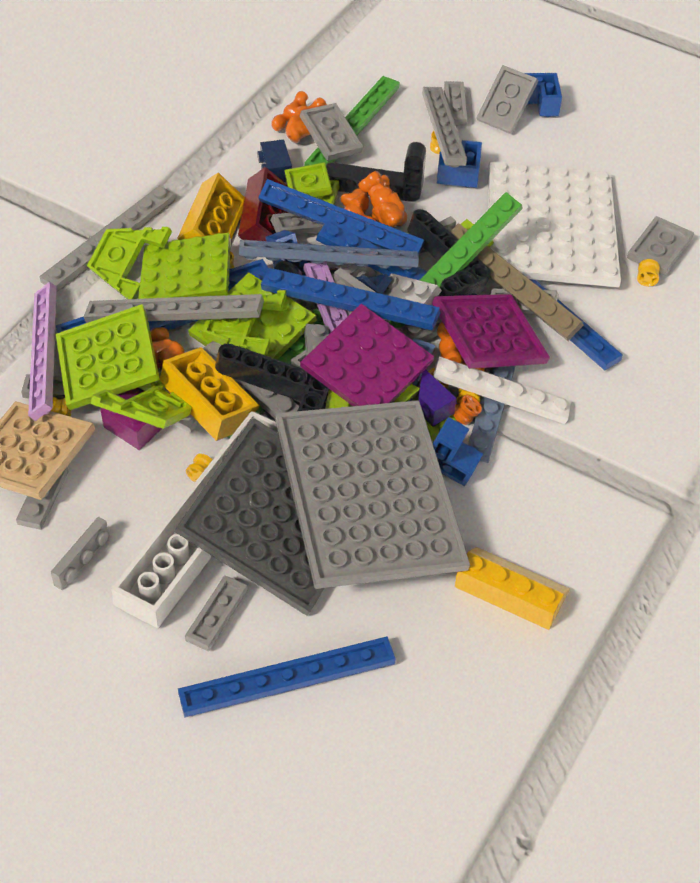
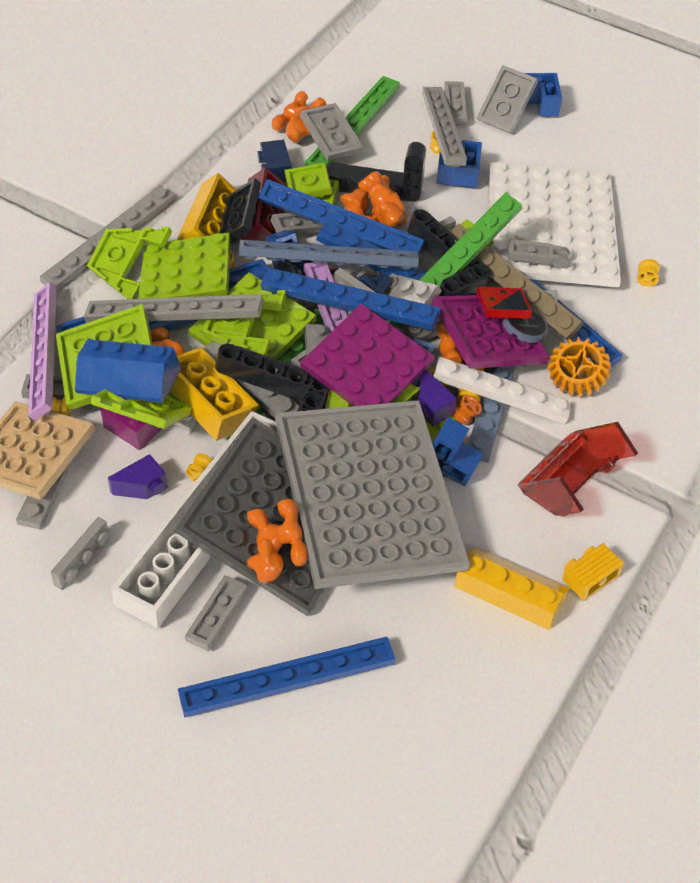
(126, 370): none -> blue slope
(139, 479): none -> dark purple slope
(240, 210): none -> black plate
(271, 537): none -> orange animal
(504, 302): none -> red tile
(527, 330): none -> tile
(538, 253): none -> light grey hinge
(570, 358): none -> light orange gear
(573, 464): none -> clear red windscreen
(592, 571): none -> yellow brick
(661, 242): light grey plate -> none

